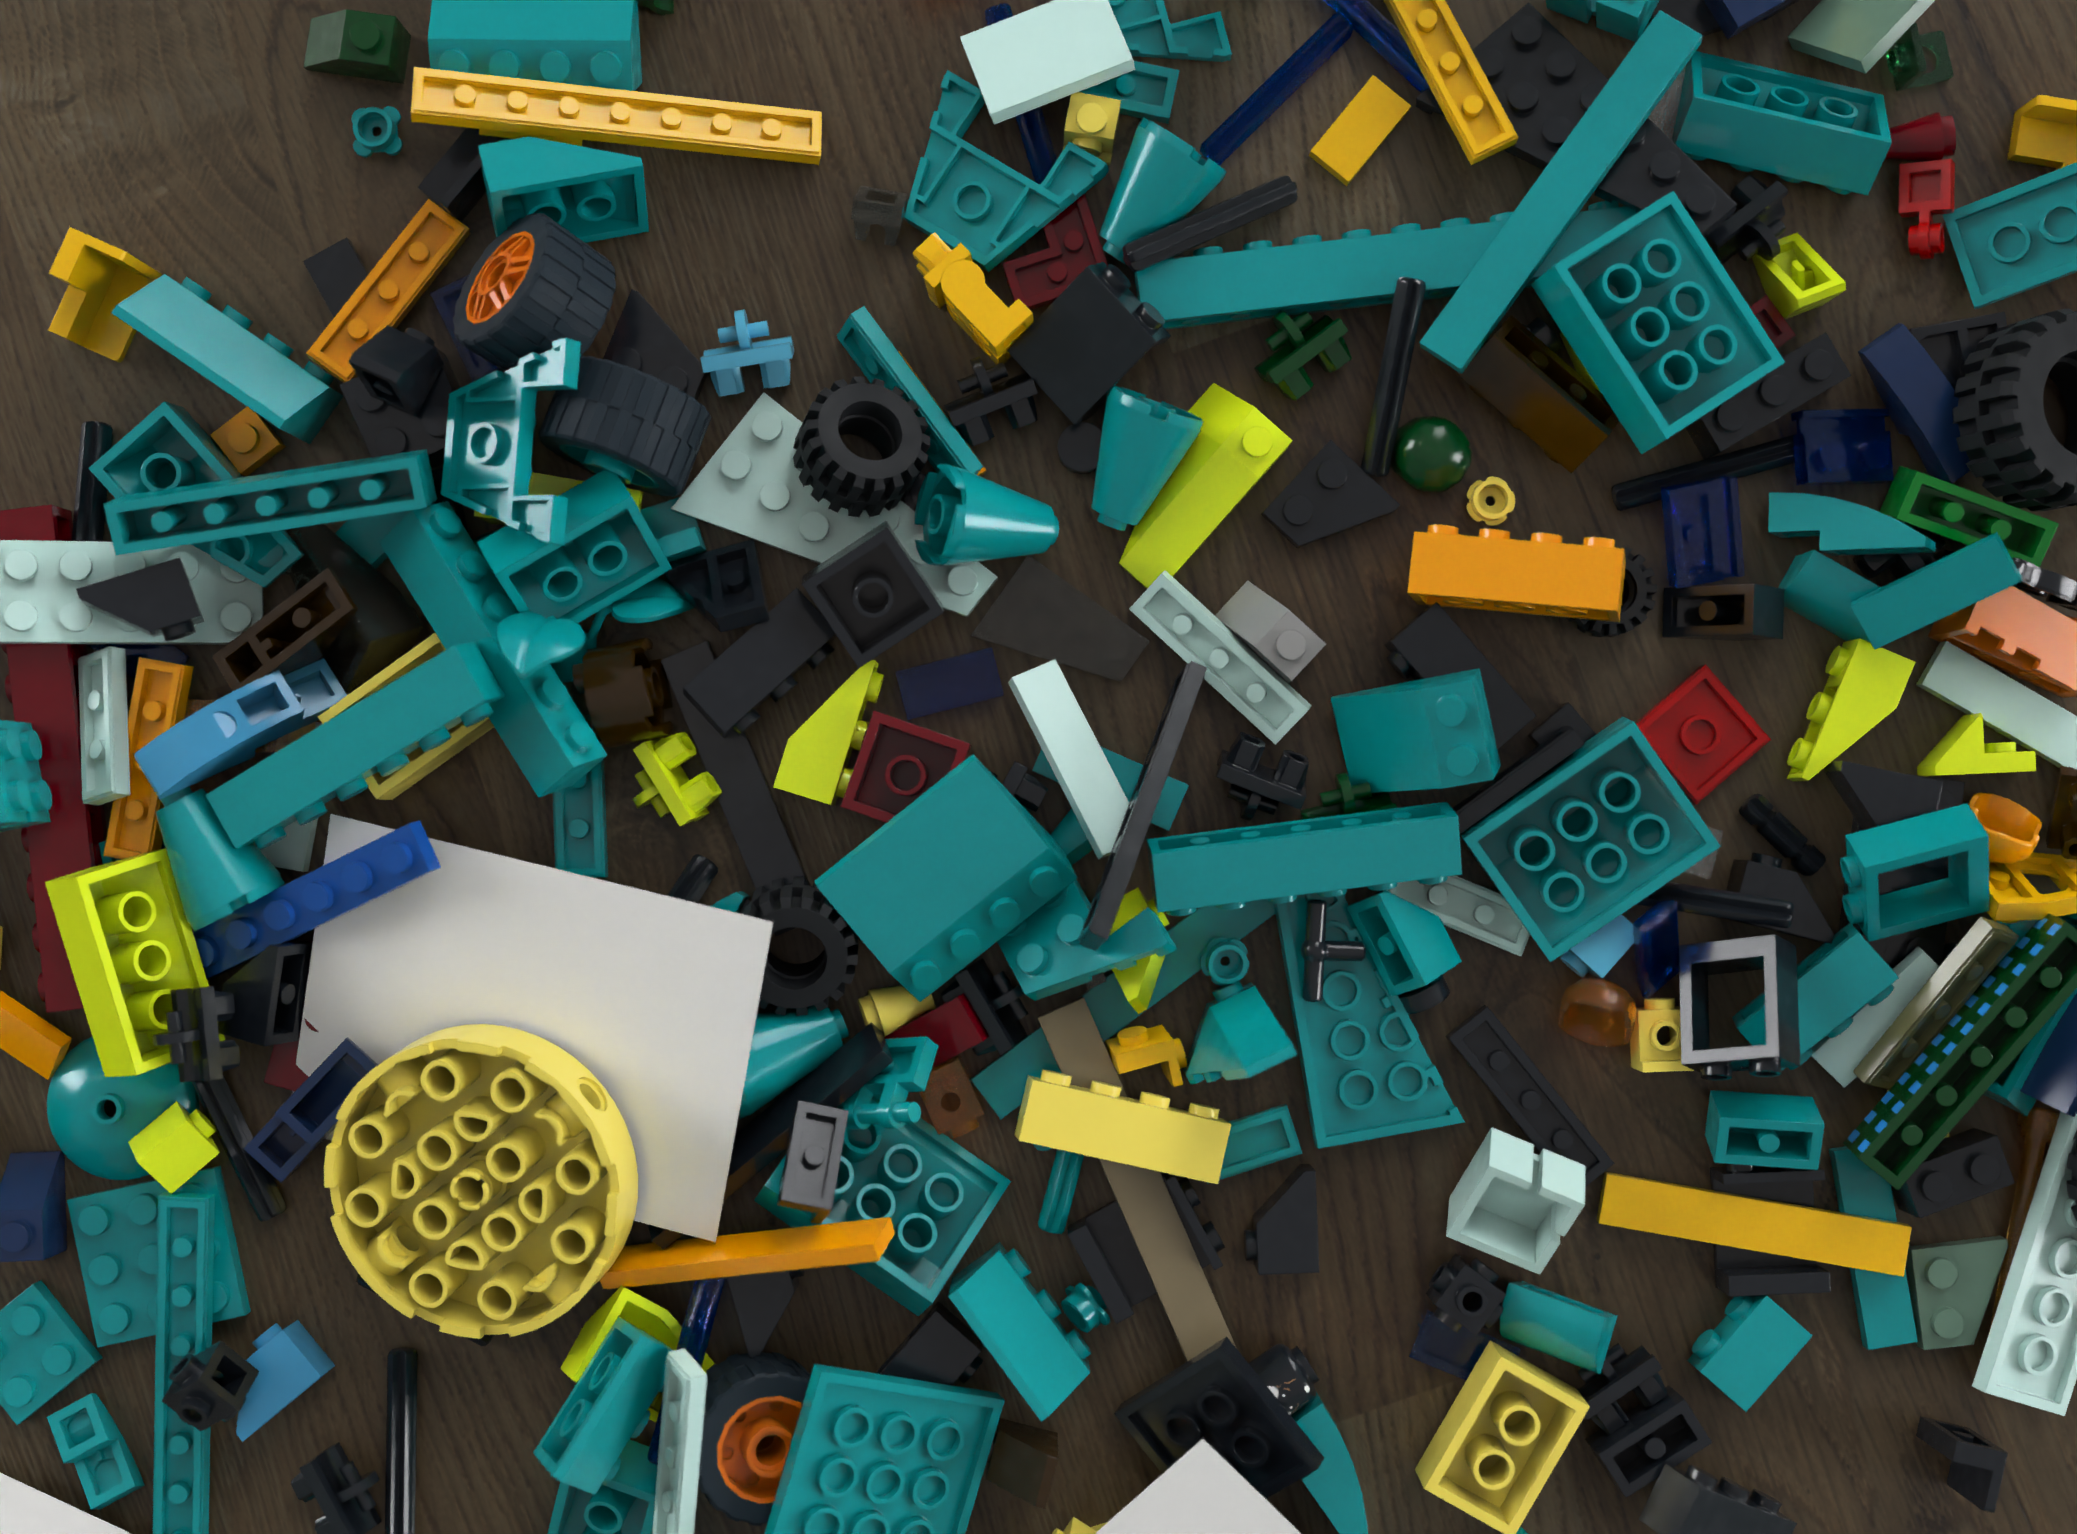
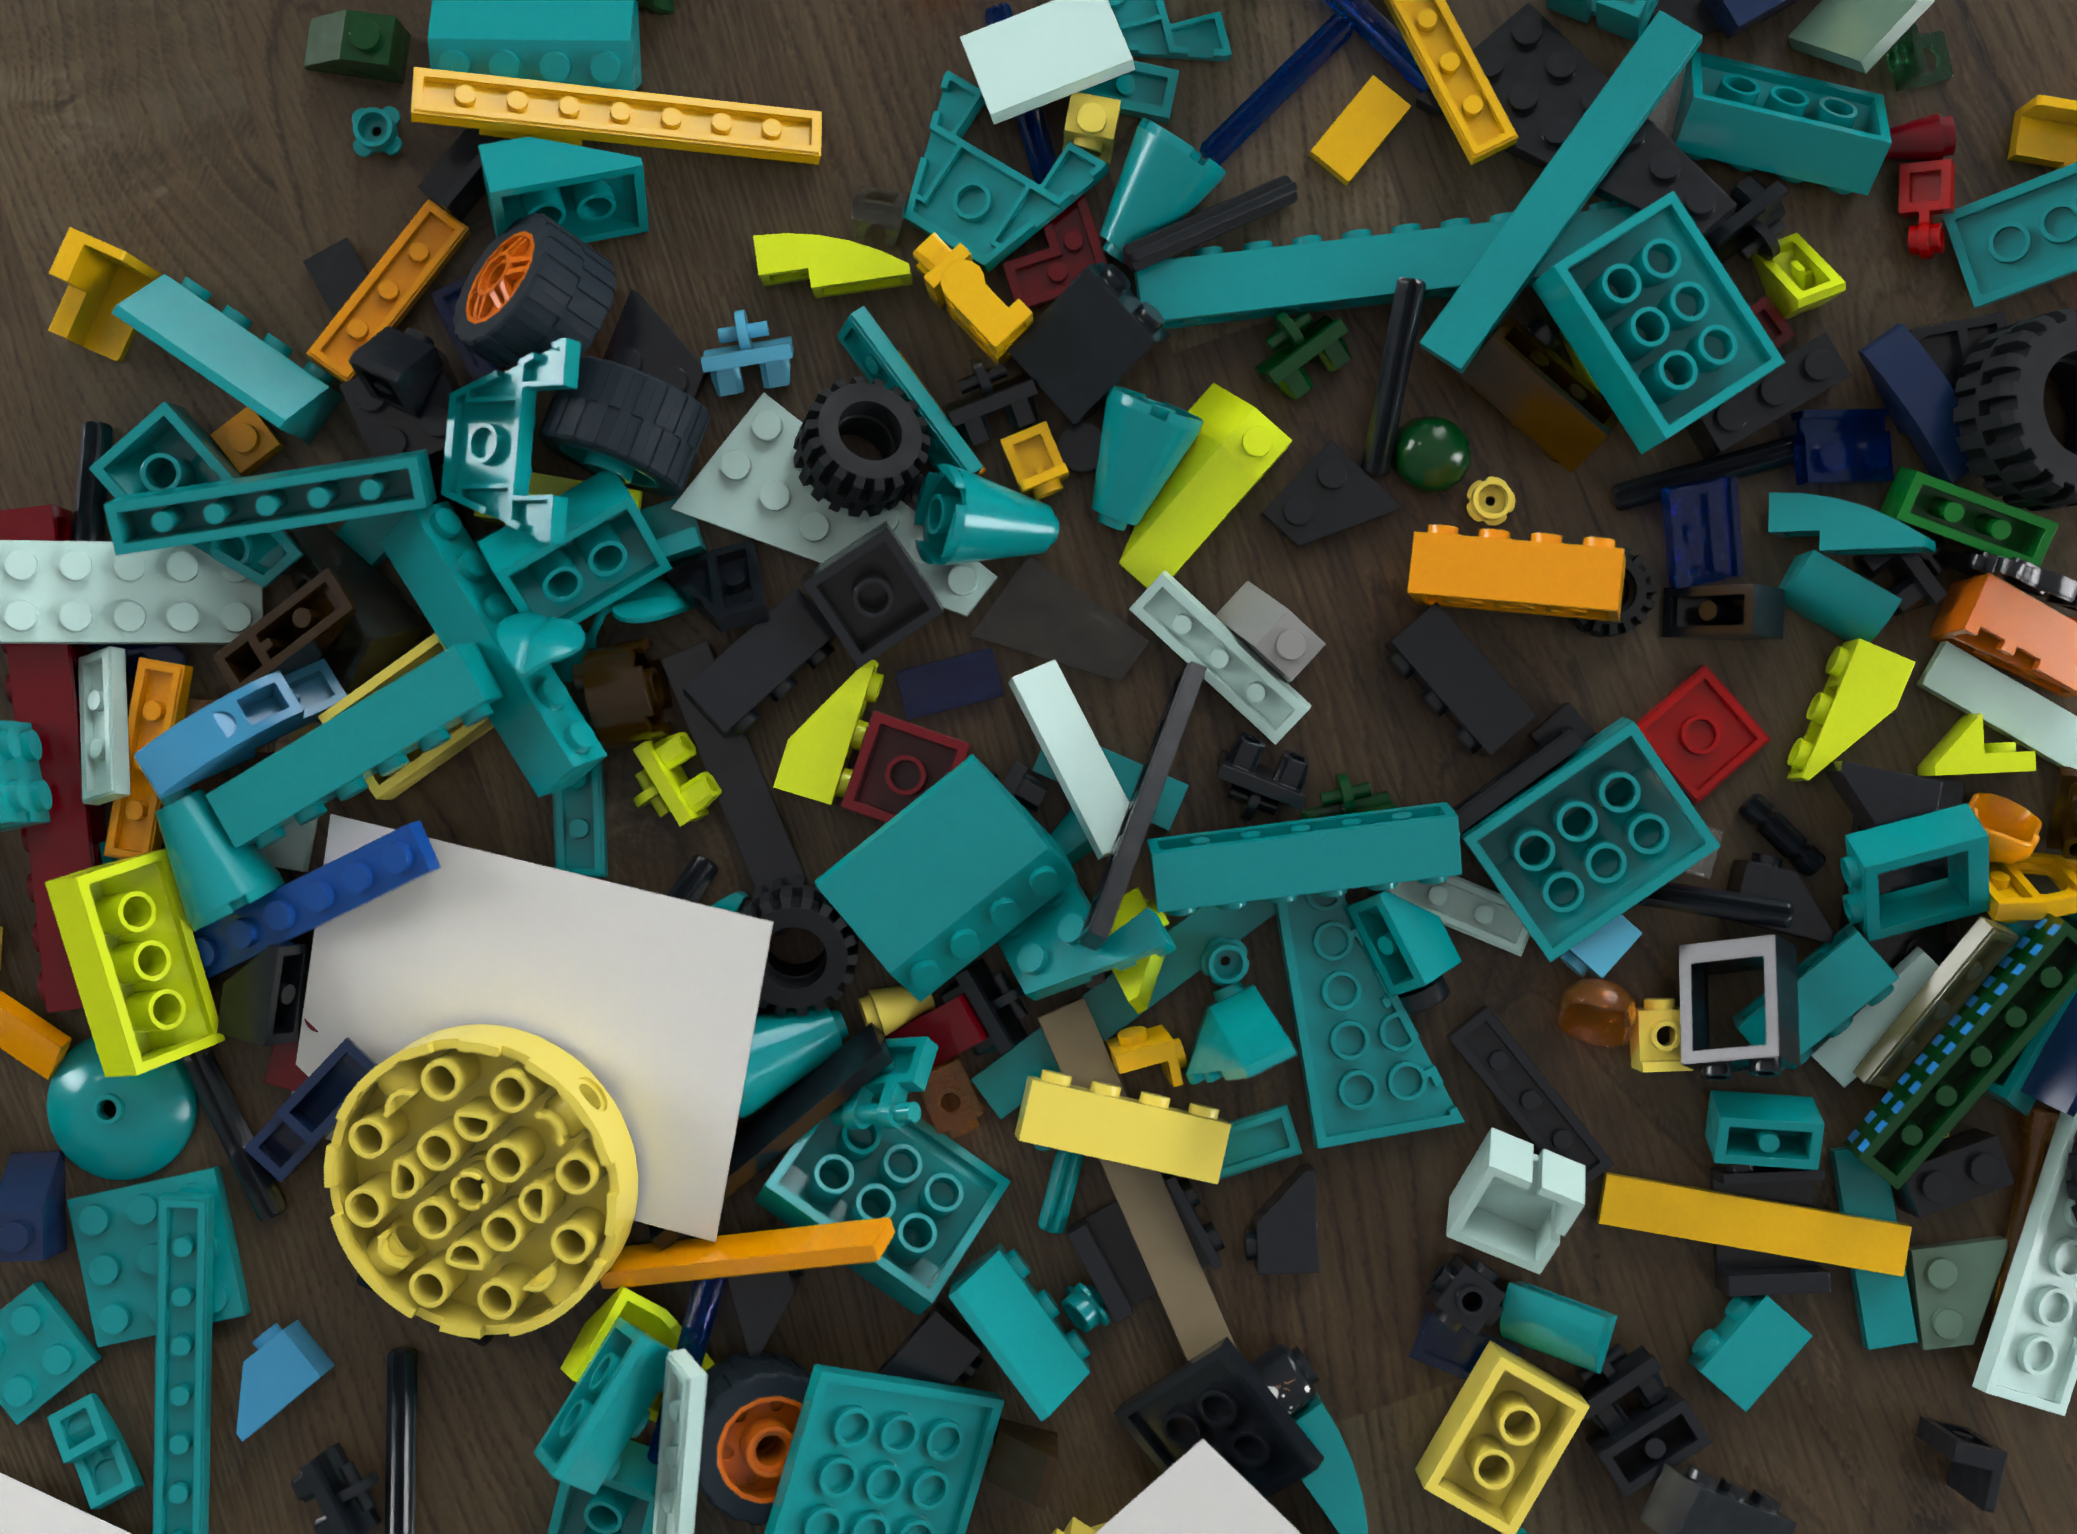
(149, 599): black slope -> none
(175, 1146): neon yellow brick -> none
(195, 1034): black hips -> none
(210, 1386): black brick -> none
(813, 1159): panel -> none
(828, 262): none -> neon yellow slope
(1035, 461): none -> yellow bracket
(1317, 950): black piece -> none
(1418, 734): teal slope -> none
(1656, 947): clear blue tile -> none
(1936, 591): teal tile -> none

